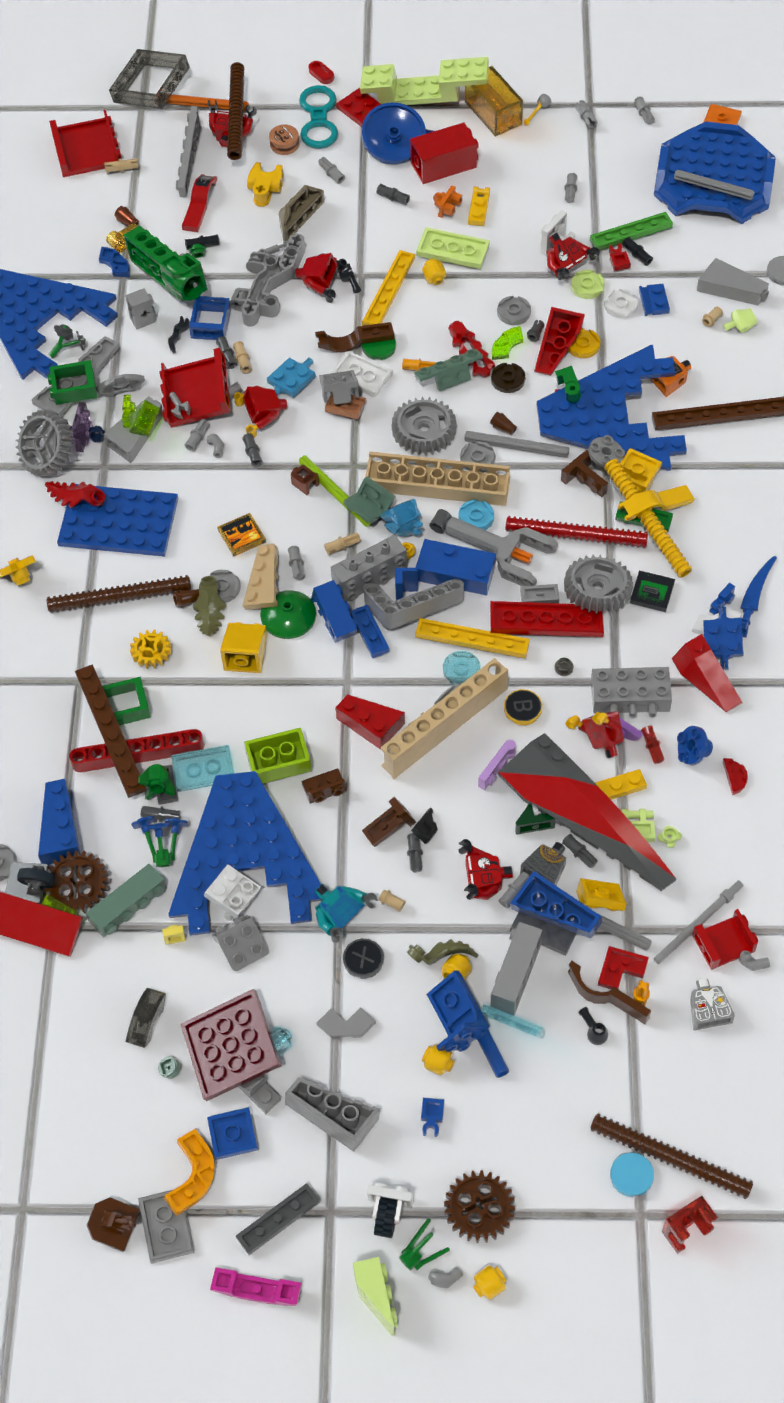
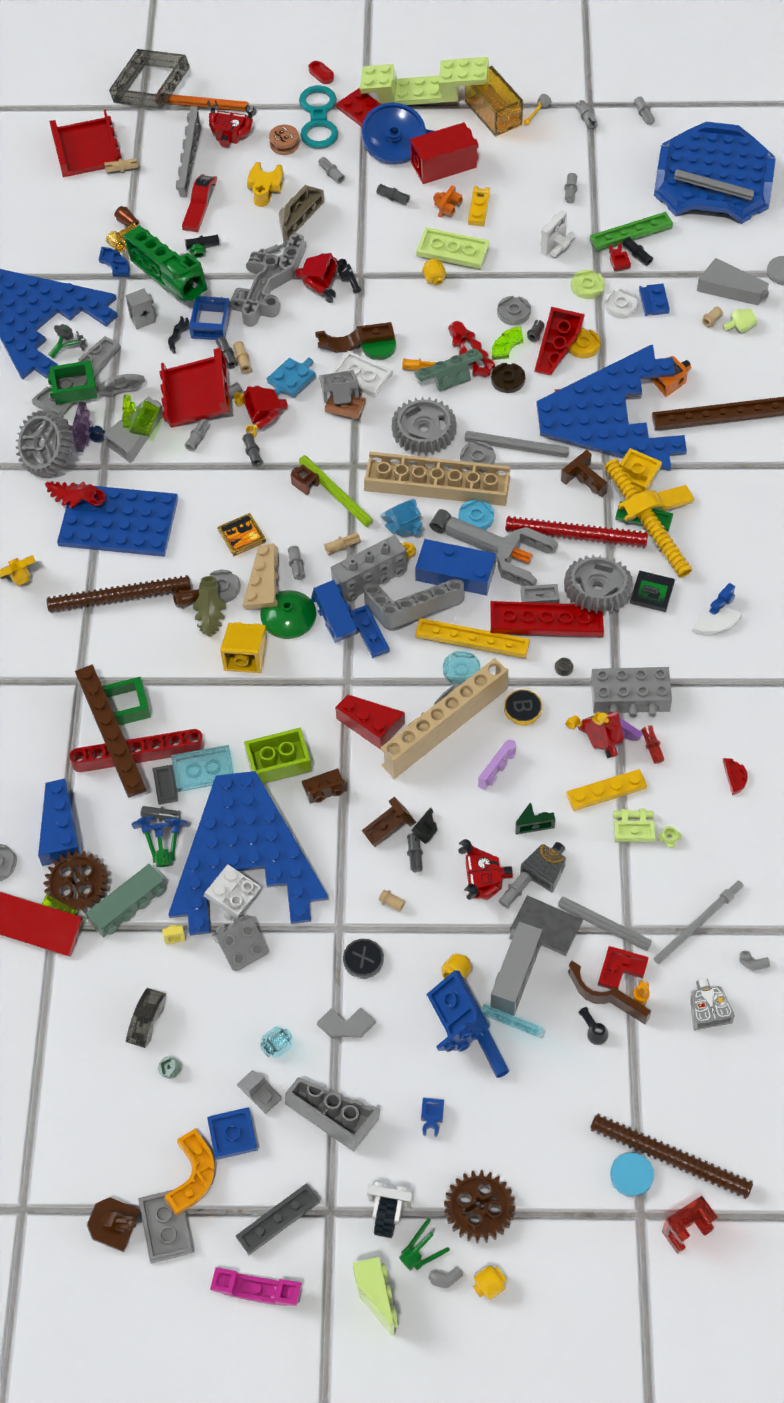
(29, 881): plate -> none
(148, 649): yellow gear -> none
(156, 780): green brick -> none
(179, 406): light grey bar -> none
(218, 445): light grey arm -> none
(230, 1045): plate -> none
(235, 117): reddish brown piece -> none
(339, 907): torso -> none
(370, 500): sand green bracket -> none
(389, 288): yellow tile -> none
(405, 581): blue panel -> none
(438, 1061): yellow head -> none
(439, 951): olive plant -> none
(502, 423): reddish brown cone -> none
(553, 905): blue wedge -> none
(560, 788): wedge -> none
(567, 254): red torso -> none
(568, 378): green leg -> none
(579, 851): dark grey axle -> none
(601, 894): yellow plate -> none
(603, 450): light grey plate -> none
(693, 745): blue plate -> none
(702, 669): red wedge -> none
(722, 115): orange plate -> none
(724, 637): blue plate -> none
(725, 940): red panel -> none
(752, 595): blue sword -> none

